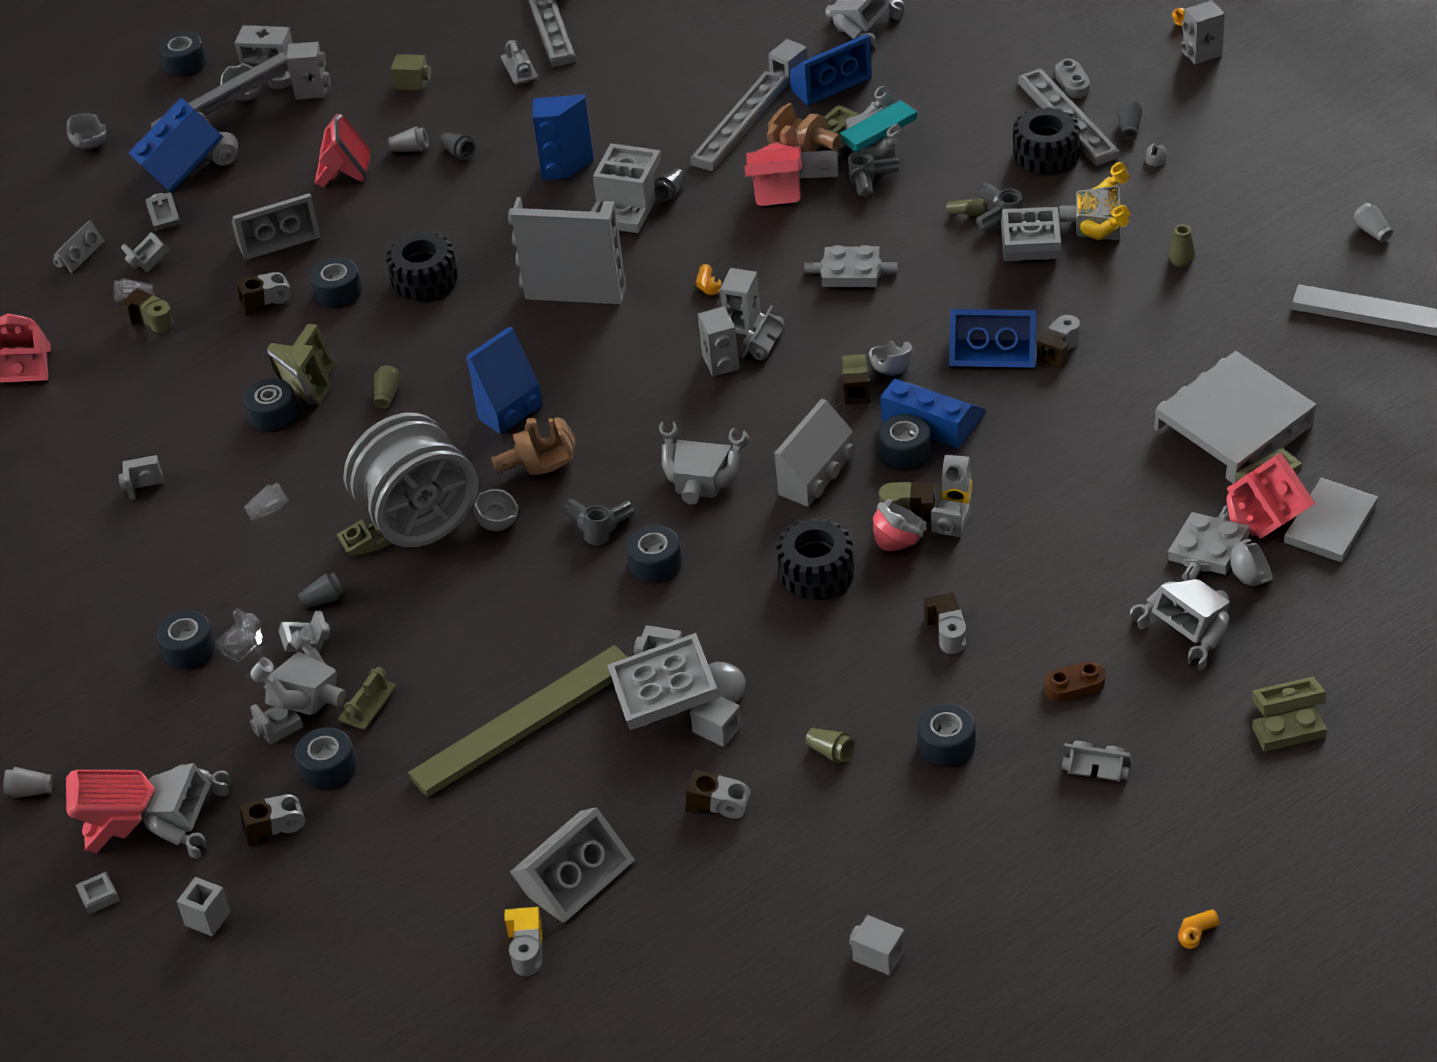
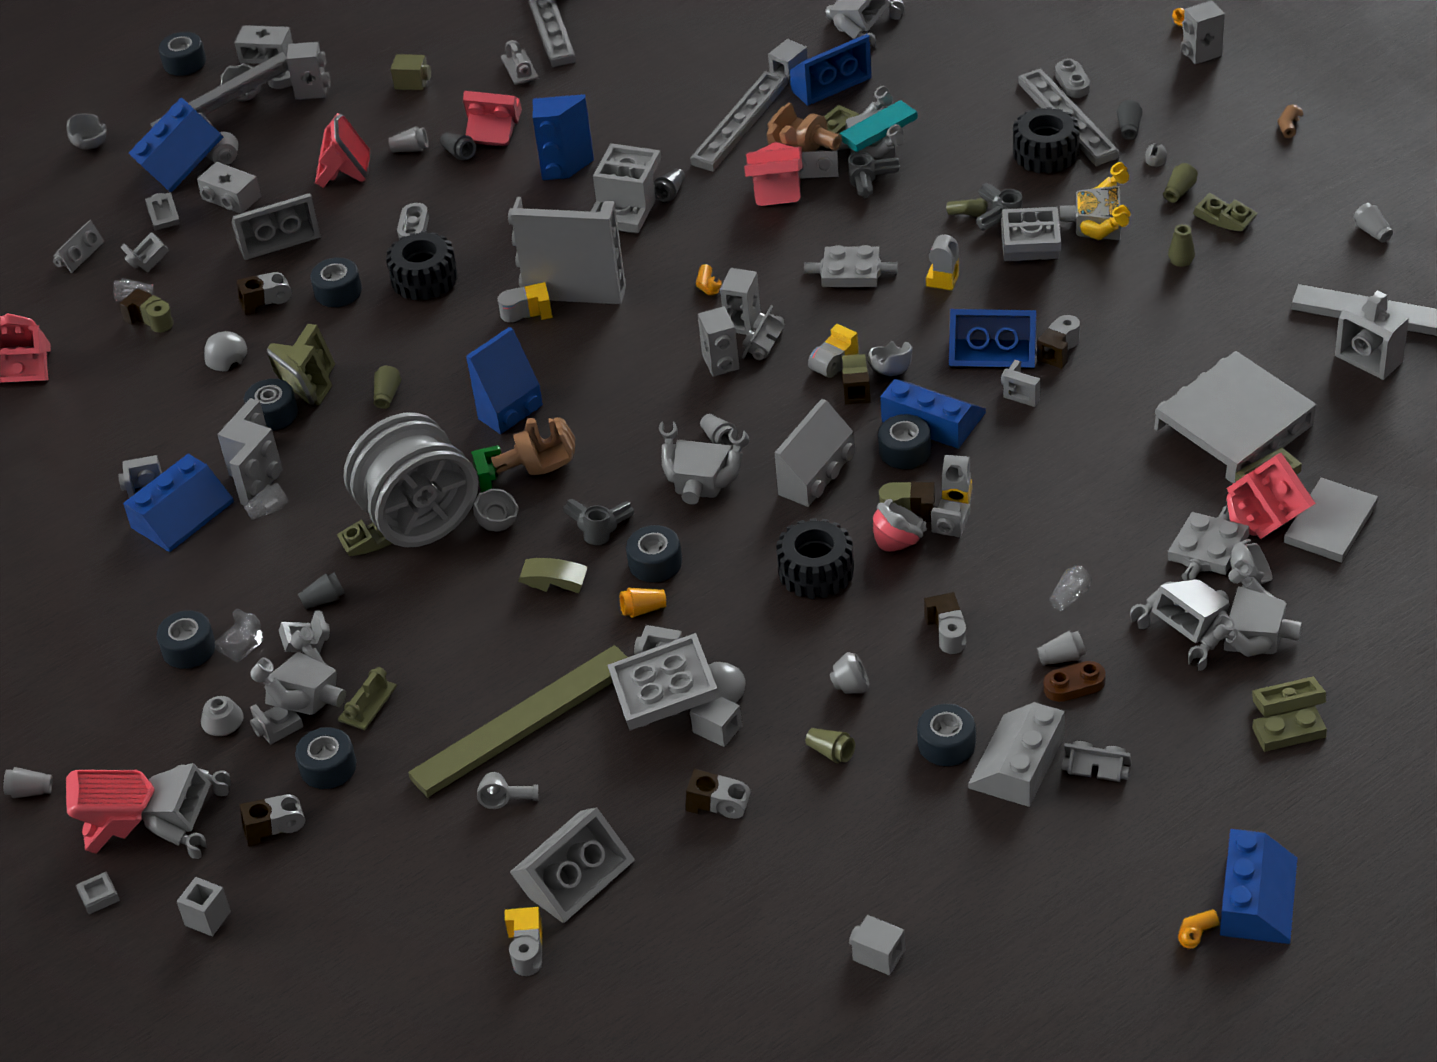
(177, 503): none -> blue slope
(221, 716): none -> light grey cone
(223, 350): none -> light grey hair
(229, 187): none -> light grey brick
(250, 451): none -> light grey bracket
(413, 219): none -> light grey plate
(484, 466): none -> green bracket
(491, 117): none -> coral piece
(495, 793): none -> light grey bar
(525, 303): none -> leg
(542, 571): none -> olive slope
(641, 601): none -> light orange cone
(717, 429): none -> light grey cone
(828, 357): none -> leg
(849, 674): none -> light grey cone
(945, 263): none -> light grey leg
(1020, 386): none -> light grey bracket
(1020, 753): none -> light grey slope
(1062, 649): none -> light grey cone
(1071, 586): none -> clear cone
(1180, 181): none -> olive cone
(1219, 213): none -> olive slope
(1255, 617): none -> light grey torso
(1258, 888): none -> blue slope
(1287, 117): none -> medium nougat arm
(1371, 335): none -> light grey hinge

